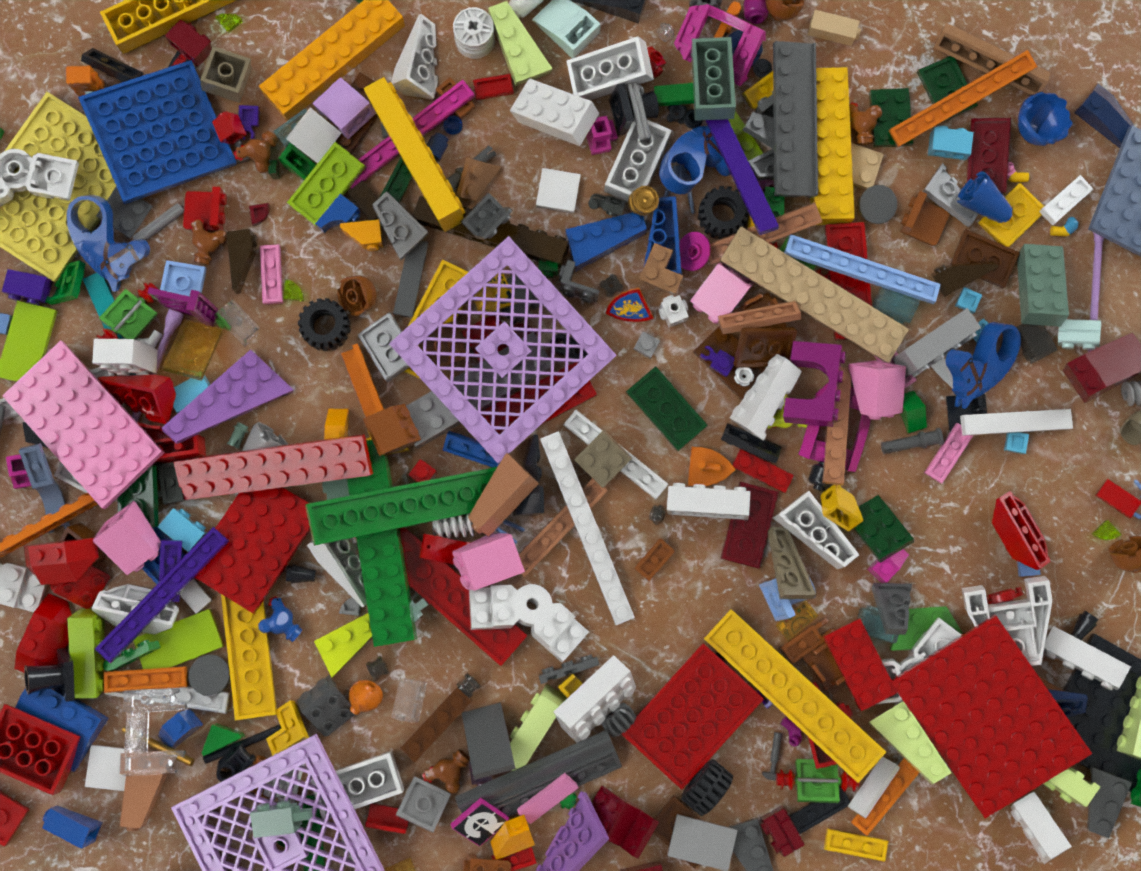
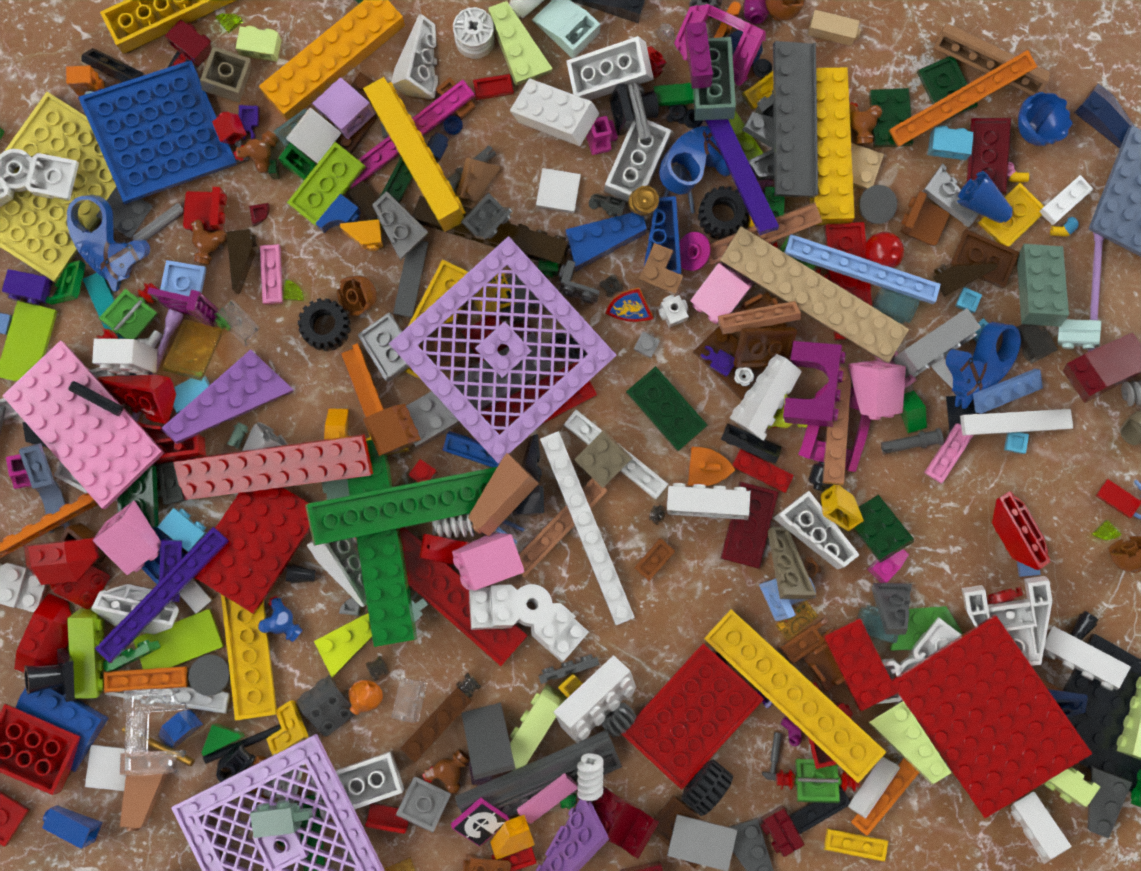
(96, 398): none -> black axle
(258, 43): none -> yellowish green brick
(590, 777): none -> white piece
(698, 55): none -> magenta brick
(814, 567): none -> dark orange plate
(884, 249): none -> red piece
(1007, 391): none -> medium blue plate

